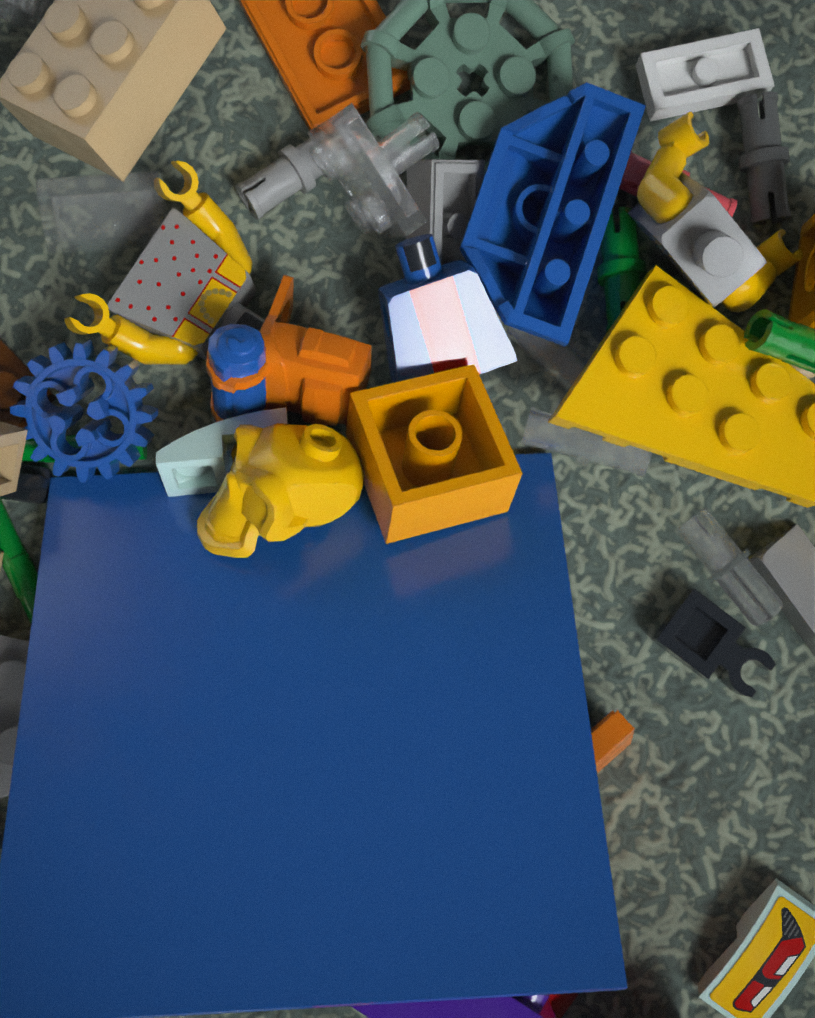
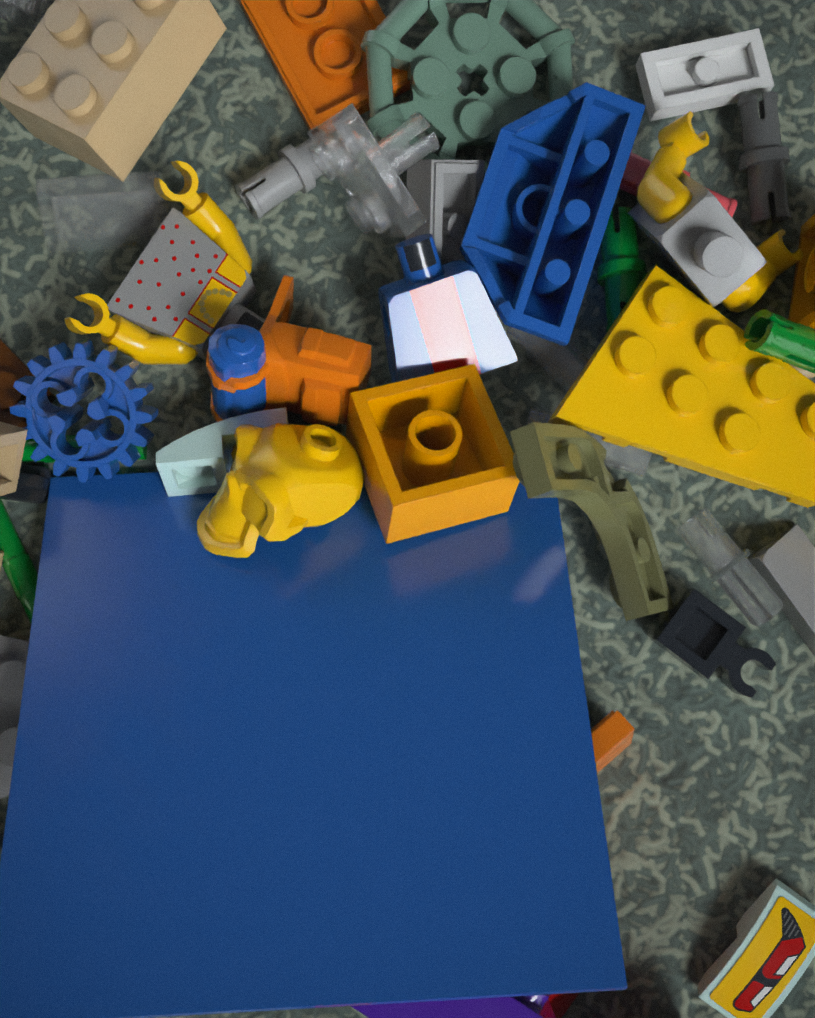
(571, 465): none -> olive plate

